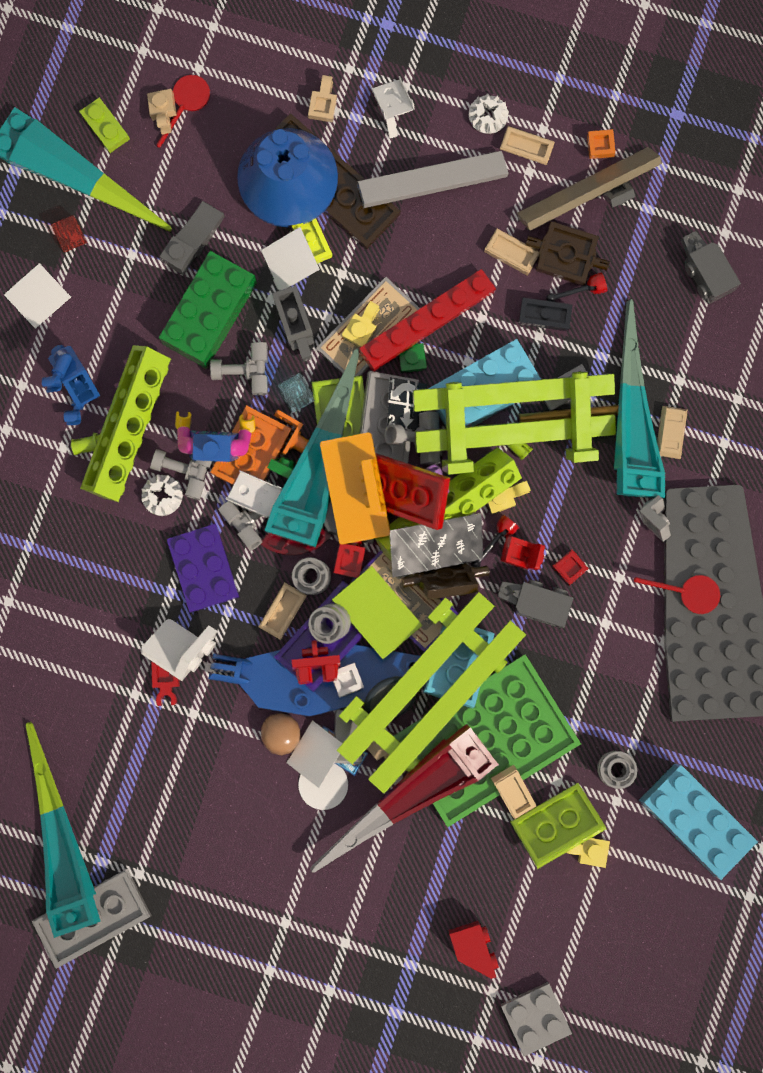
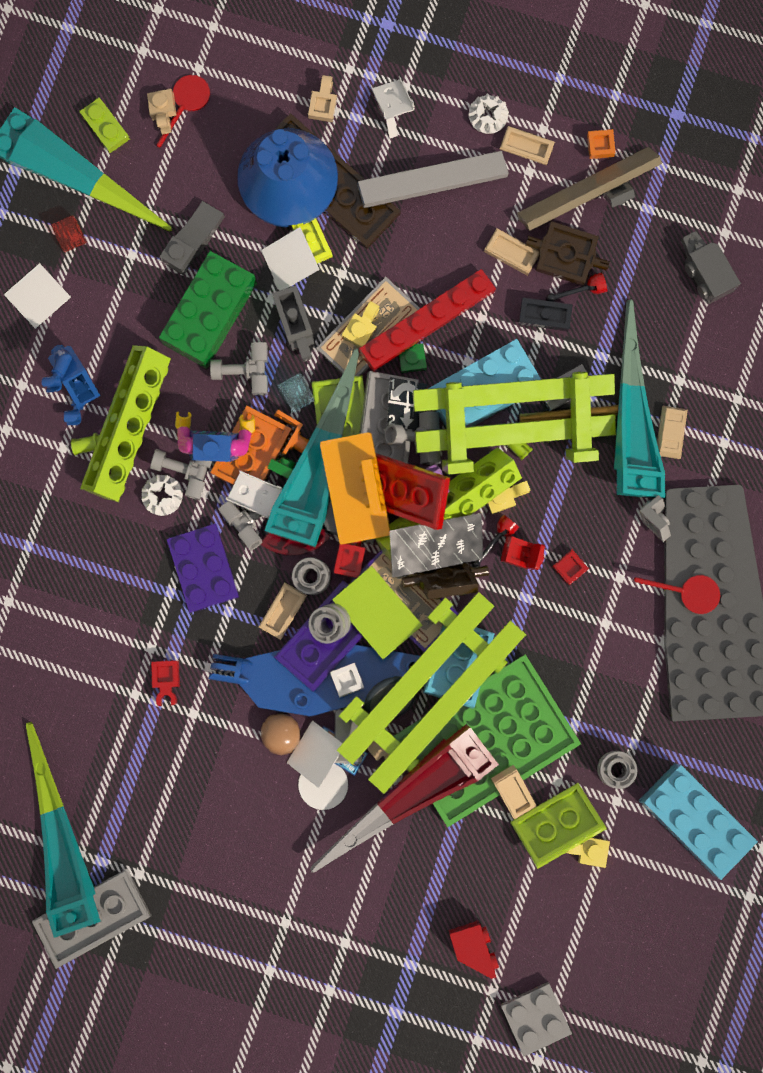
(178, 649): white bracket -> none
(328, 664): red hips -> none
(537, 603): dark grey hinge -> none

